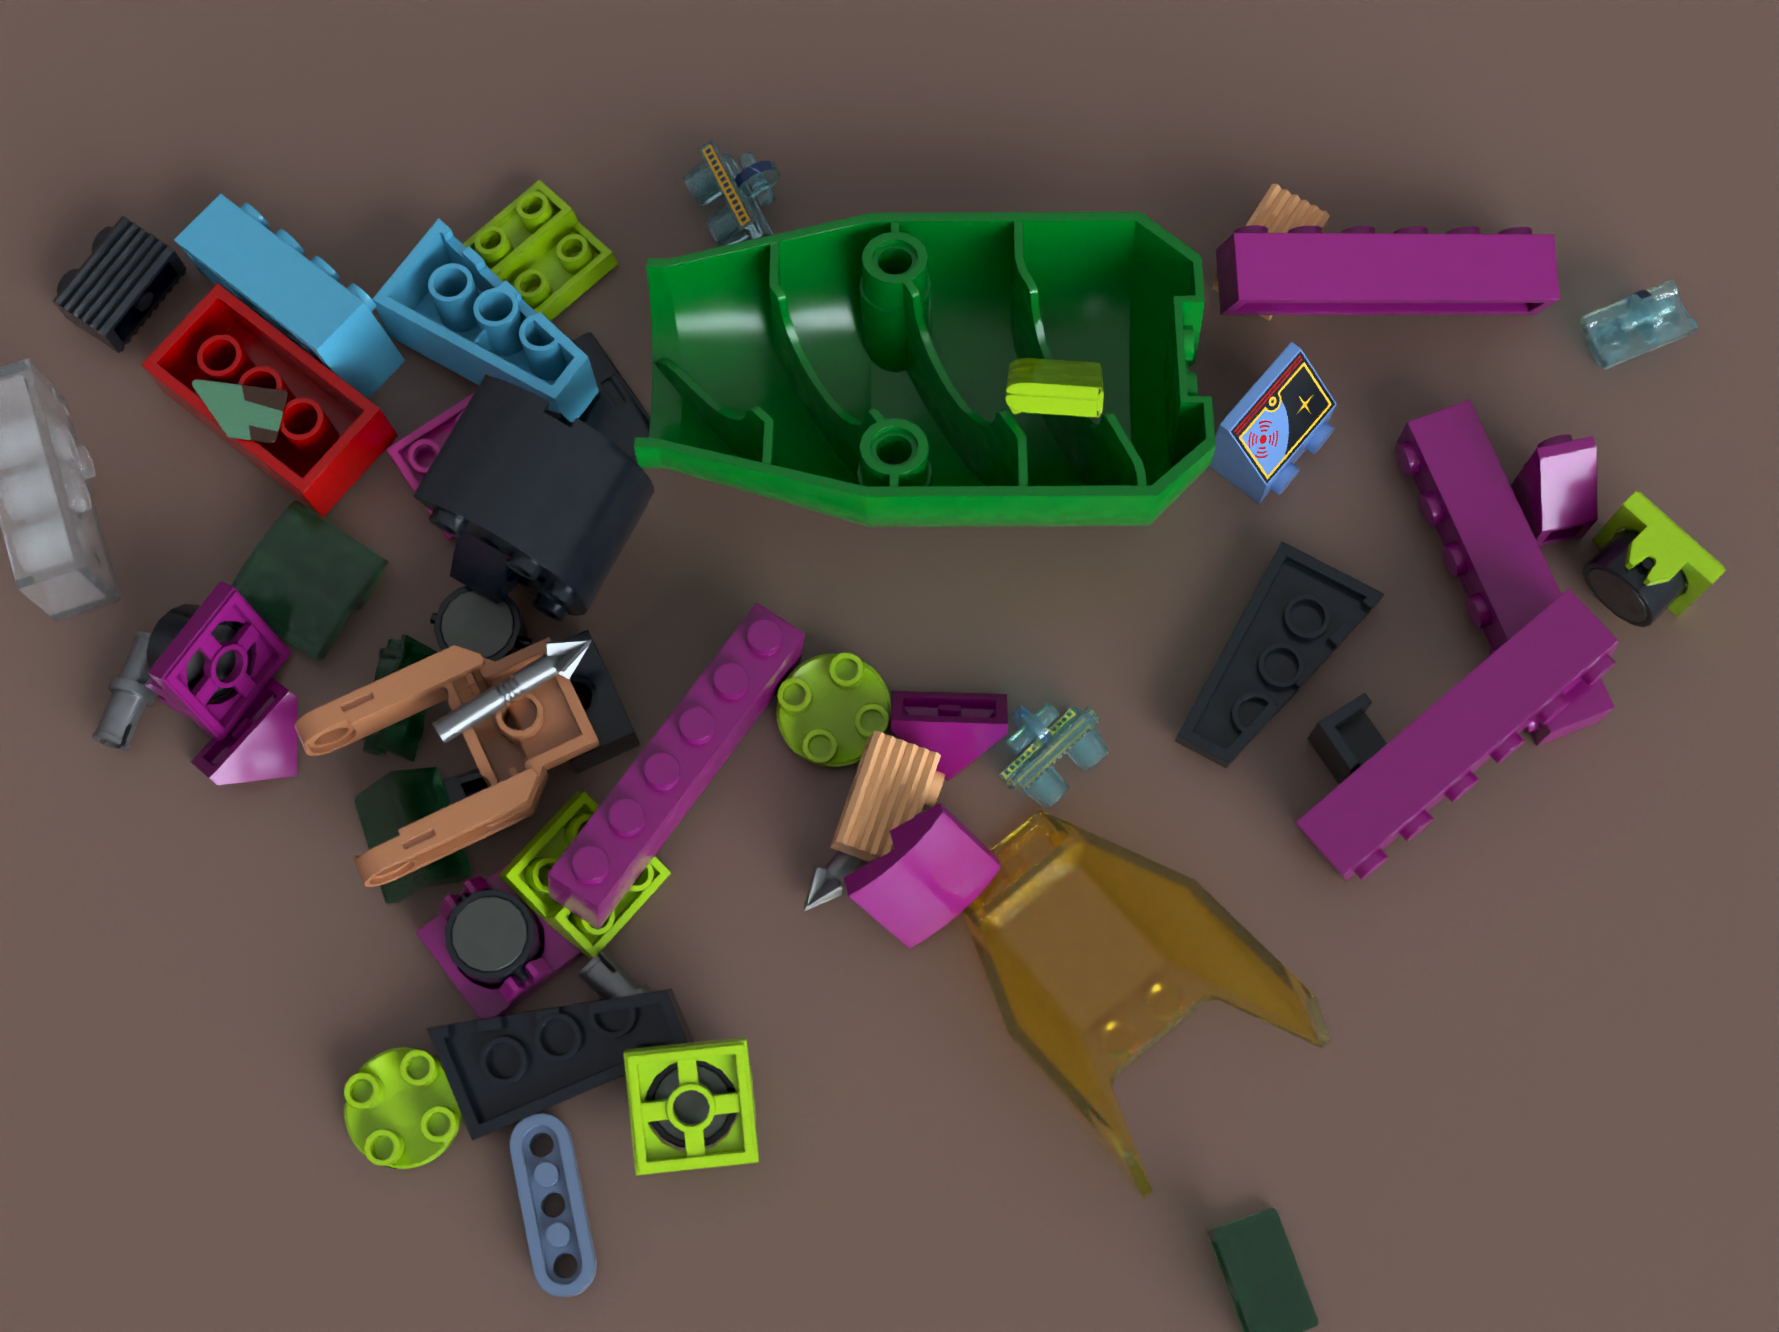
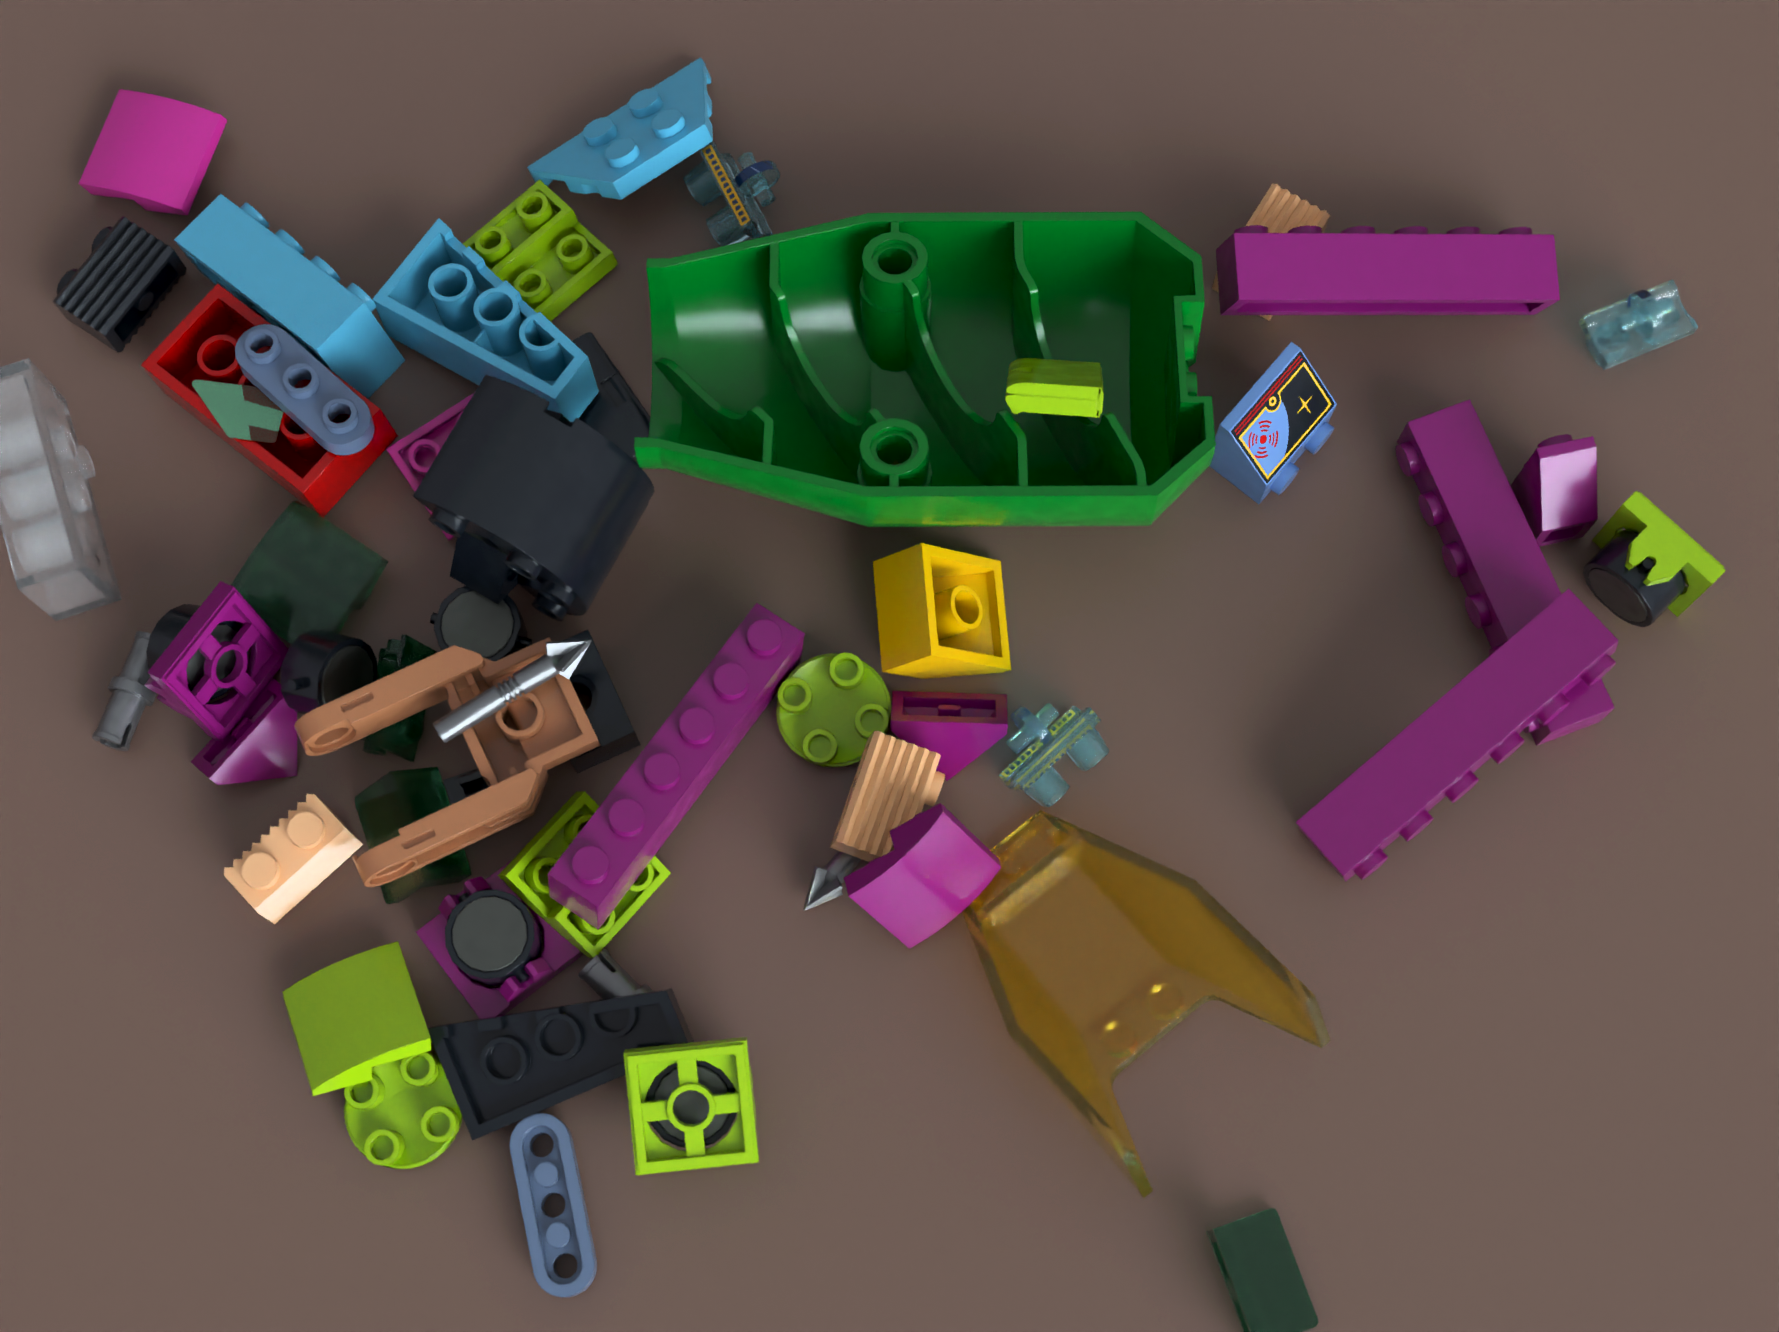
(153, 152): none -> dark pink slope
(292, 859): none -> light nougat brick
(310, 406): none -> sand blue plate
(325, 667): none -> black piece
(356, 1018): none -> lime slope
(637, 140): none -> medium azure wing
(940, 613): none -> yellow slope
(1278, 644): black wing -> none
(1346, 738): black panel -> none

